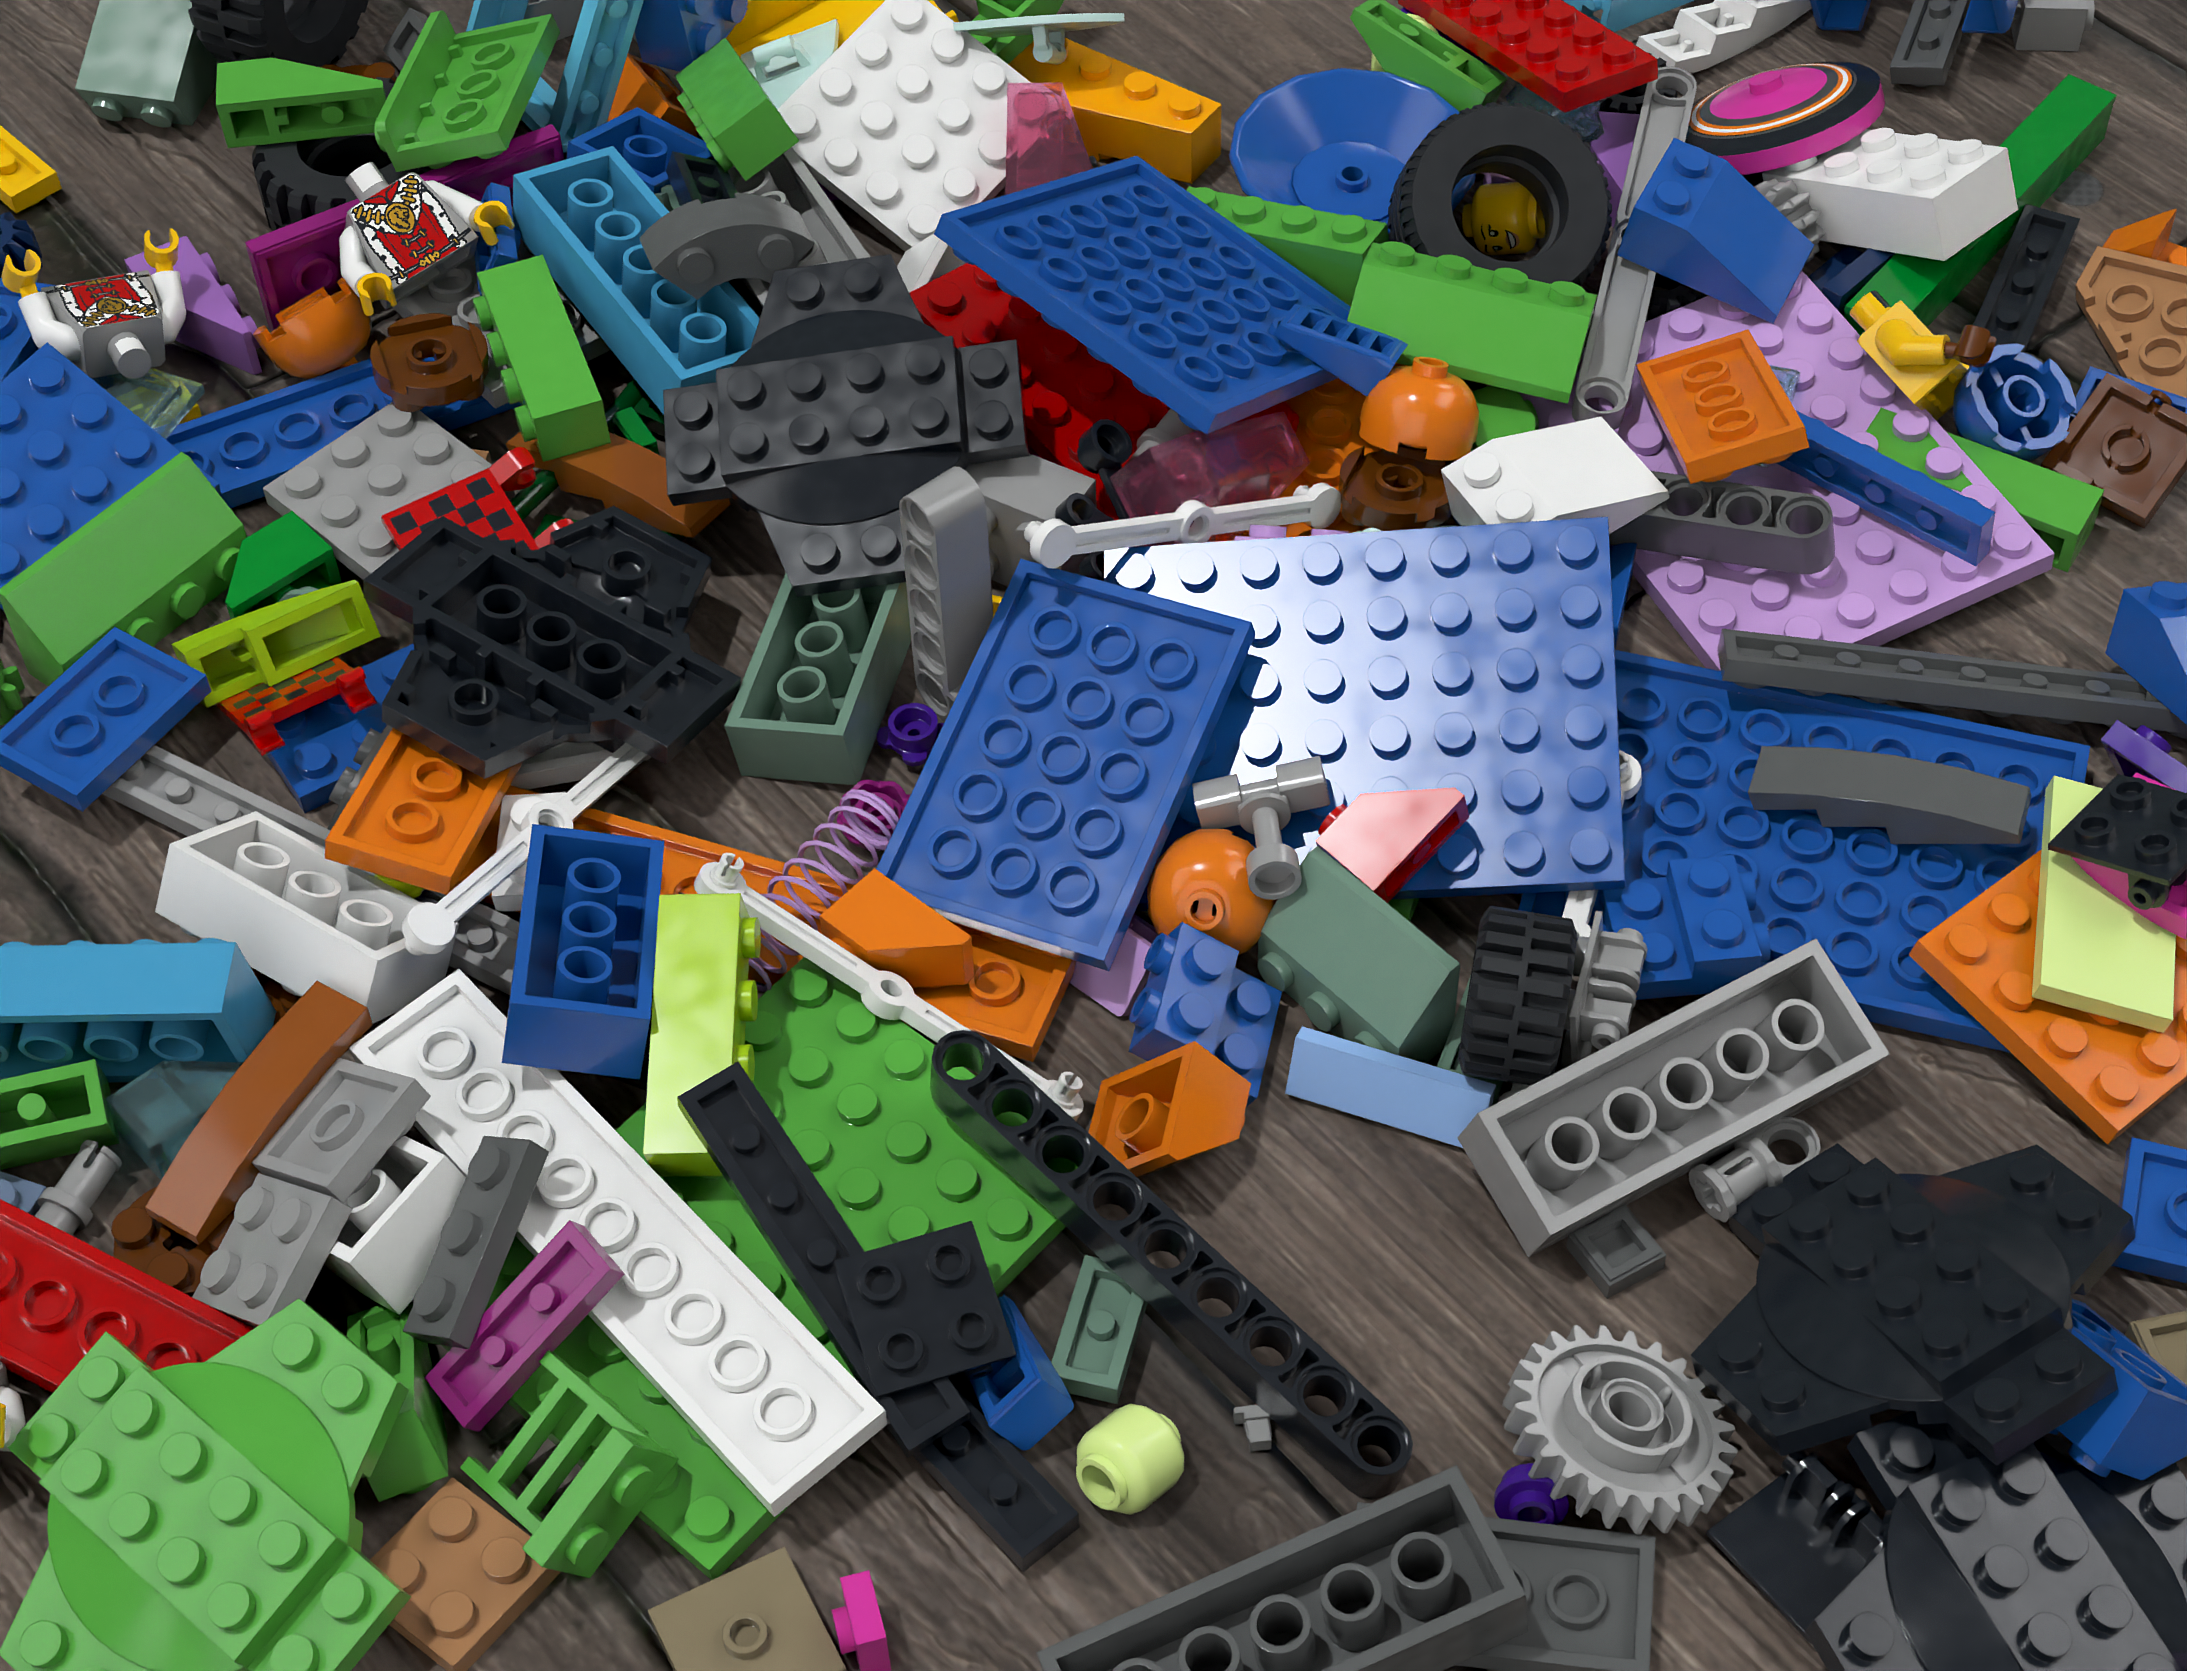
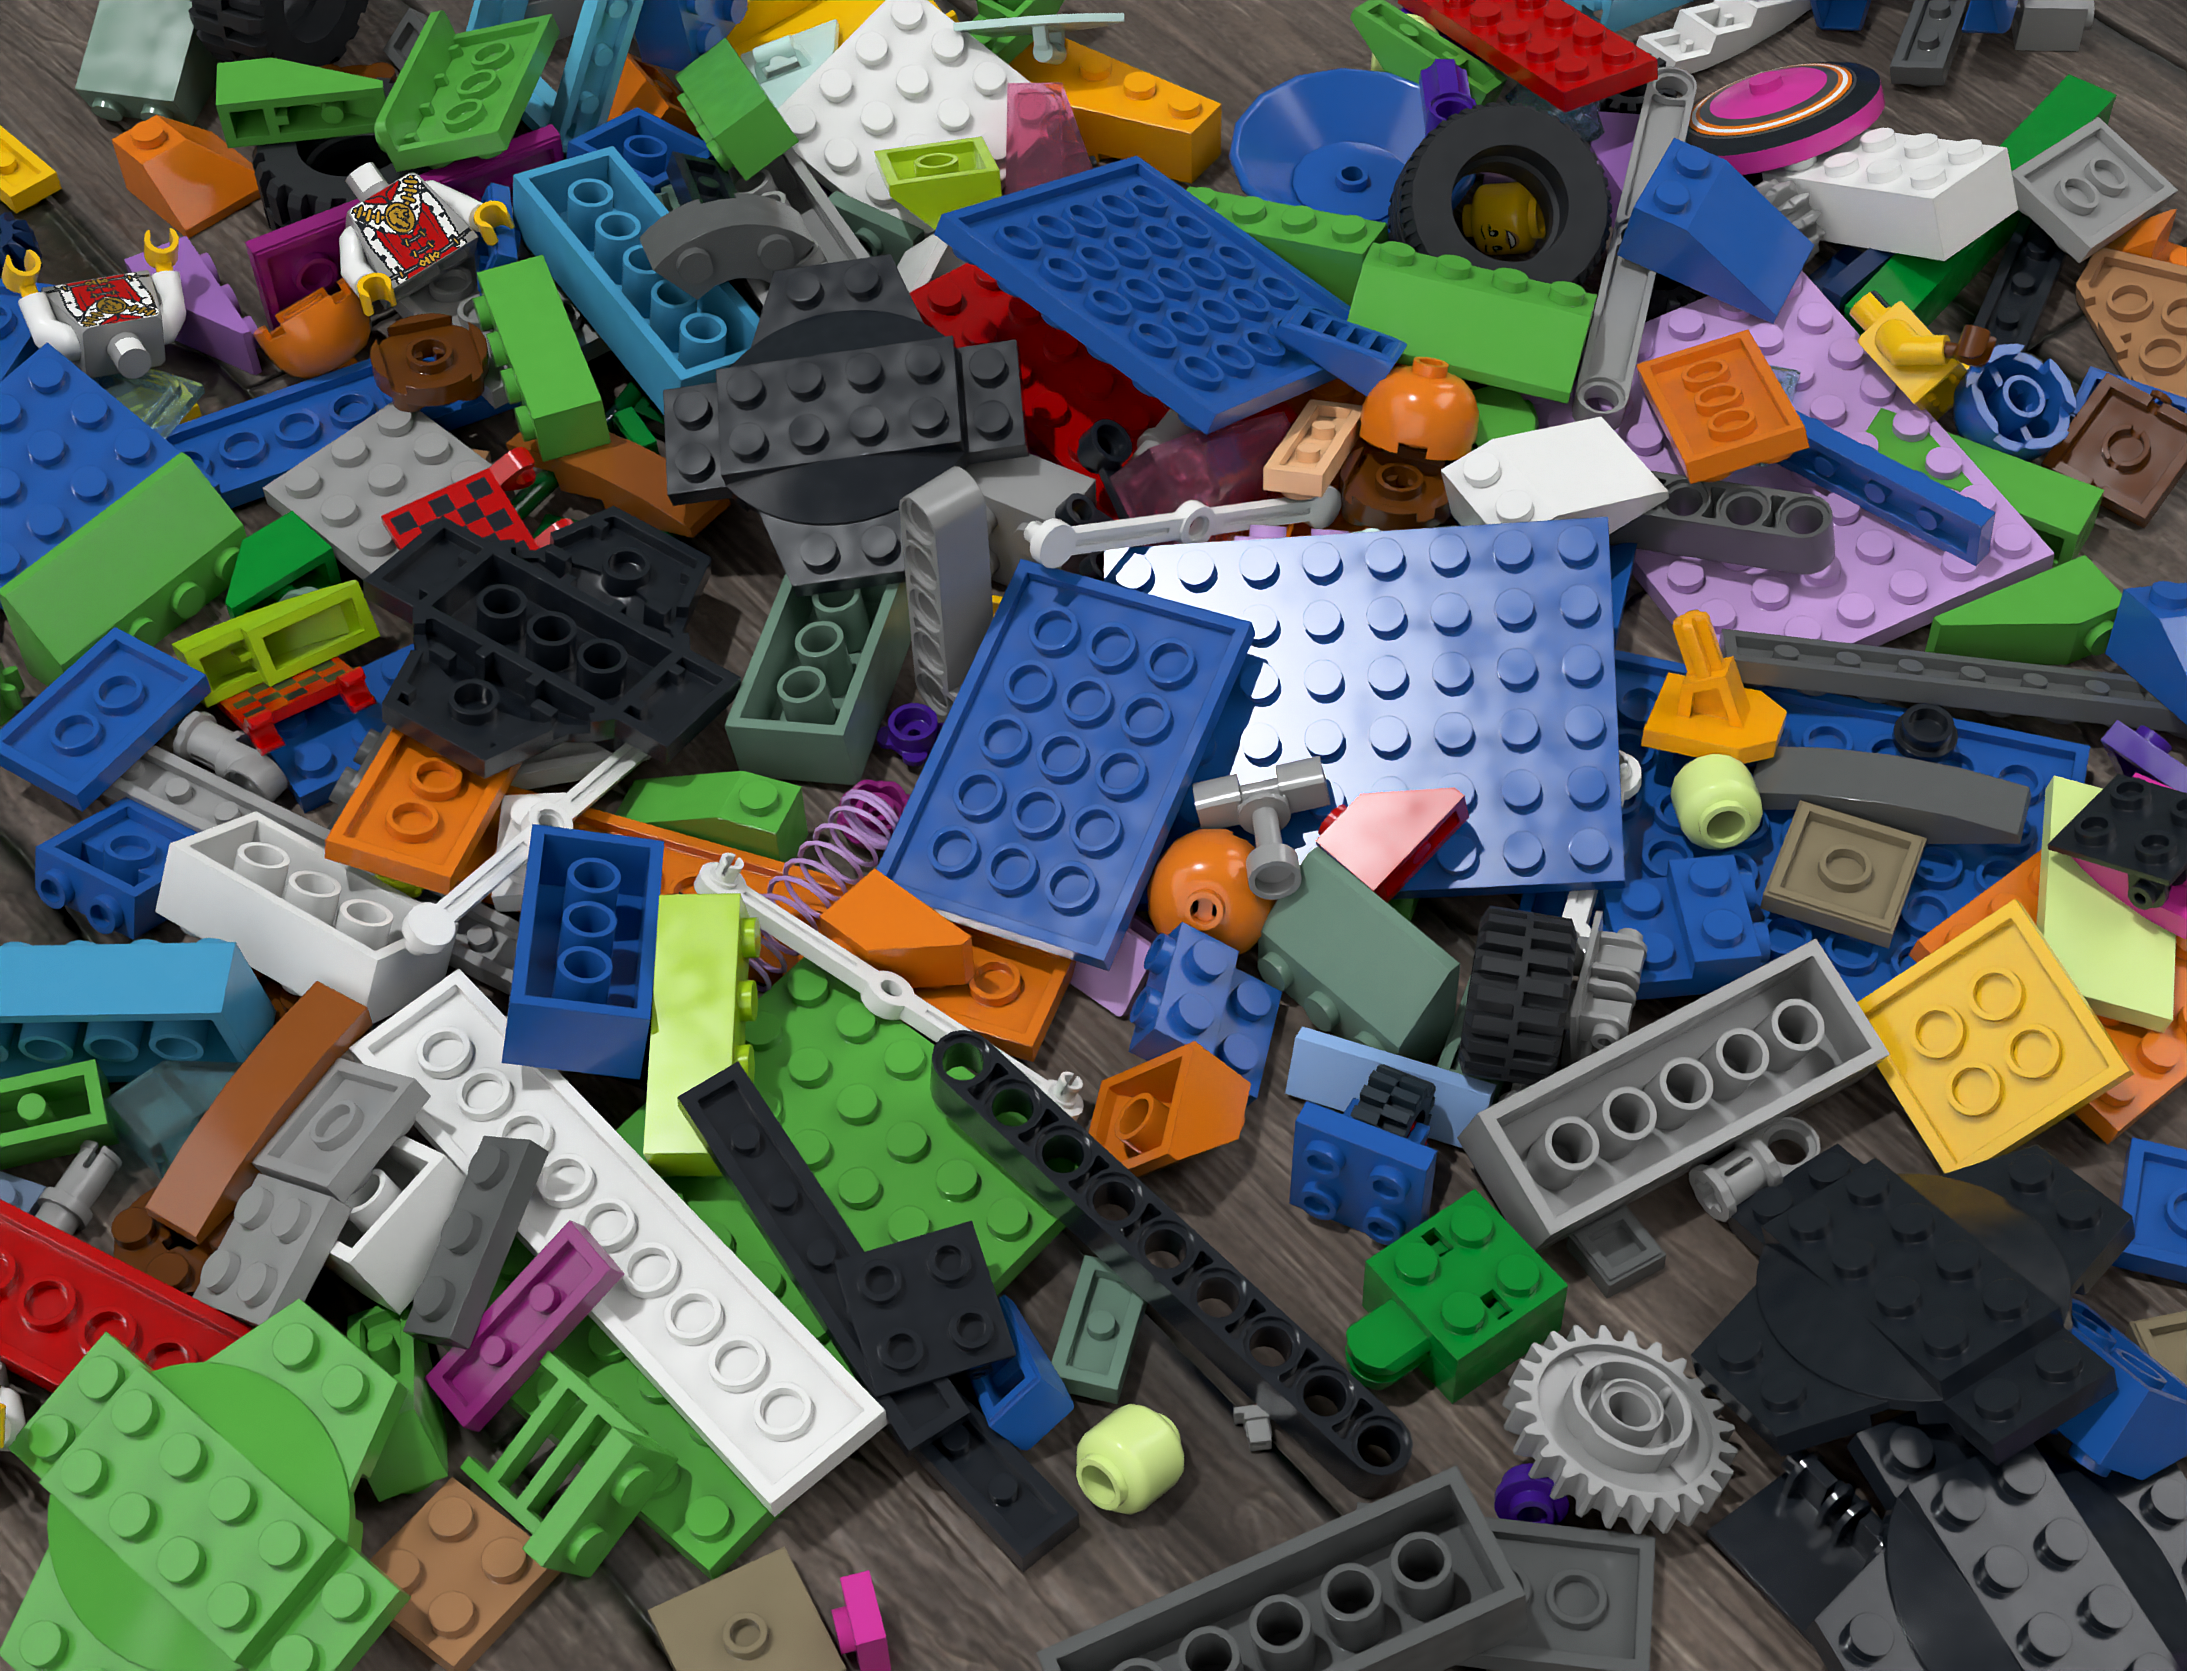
(110, 867): none -> blue plate
(184, 173): none -> orange slope
(228, 754): none -> light grey connector
(724, 808): none -> bright green slope
(876, 229): none -> sand green plate
(940, 176): none -> lime slope
(1313, 450): none -> light nougat plate
(1371, 1161): none -> blue plate
(1443, 92): none -> dark purple piece
(1454, 1301): none -> green brick
(1709, 705): none -> light orange piece
(1716, 801): none -> yellowish green head
(1843, 874): none -> dark tan plate
(1925, 733): none -> black plate
(1991, 1041): none -> yellow plate
(2035, 621): none -> bright green slope
(2089, 189): none -> light grey plate

